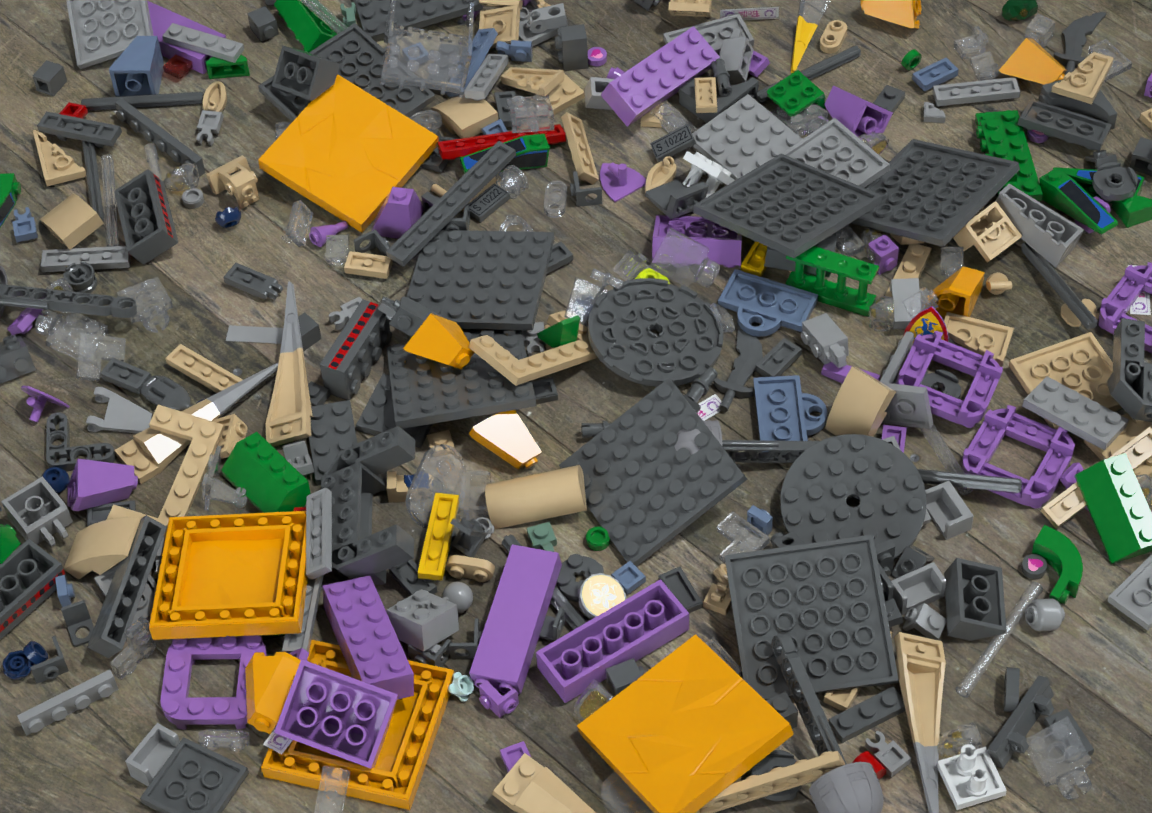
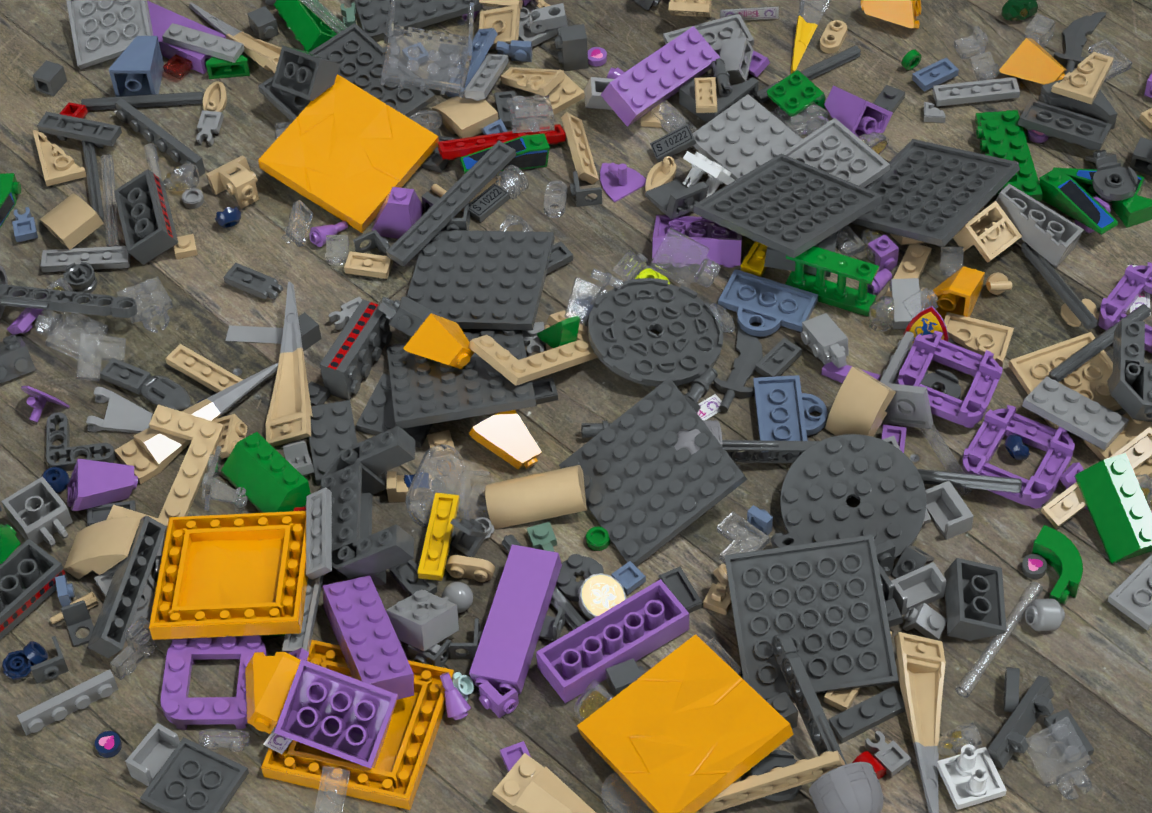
(90, 600): none -> tan axle
(108, 744): none -> dark blue tile
(185, 247): none -> tan plate
(260, 51): none -> tan plate
(455, 702): none -> medium lavender cone
(880, 280): none -> medium lavender cone
(1016, 447): none -> dark blue plate
(1094, 346): none -> dark grey axle

